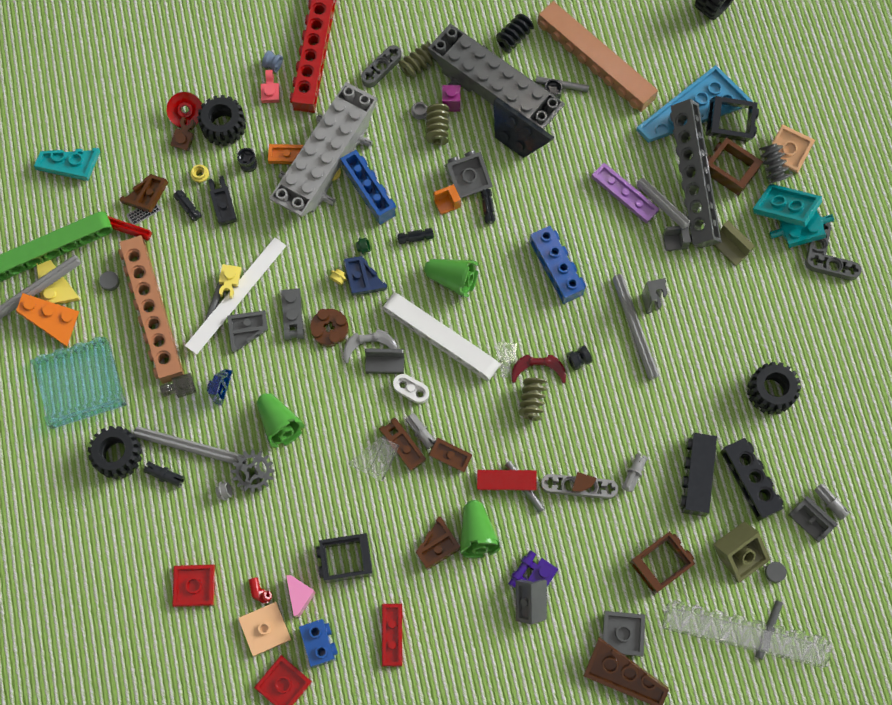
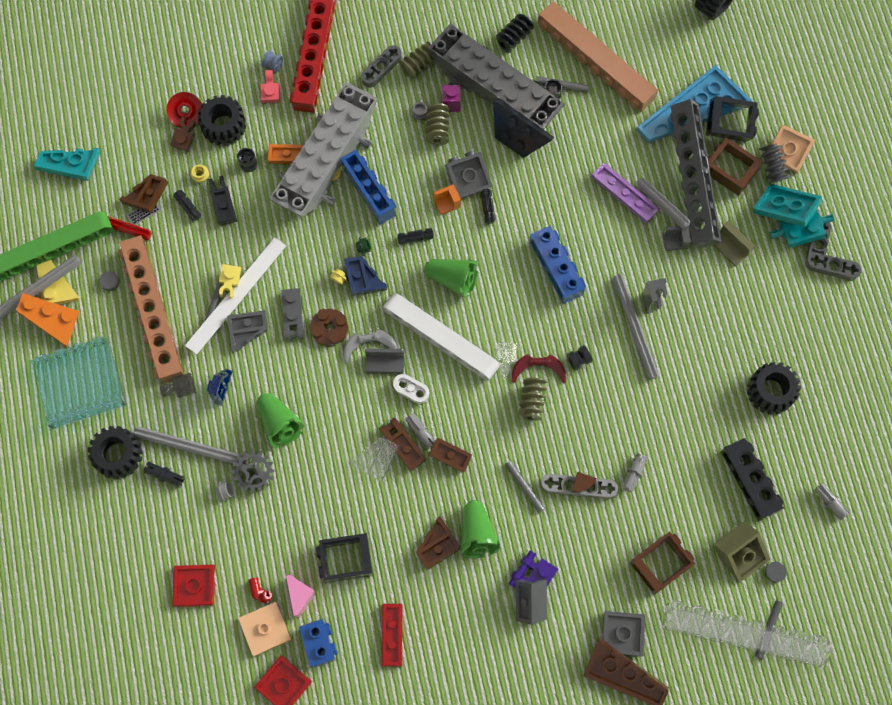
(507, 480): red tile -> none
(698, 474): black brick -> none
(812, 519): dark grey hinge -> none

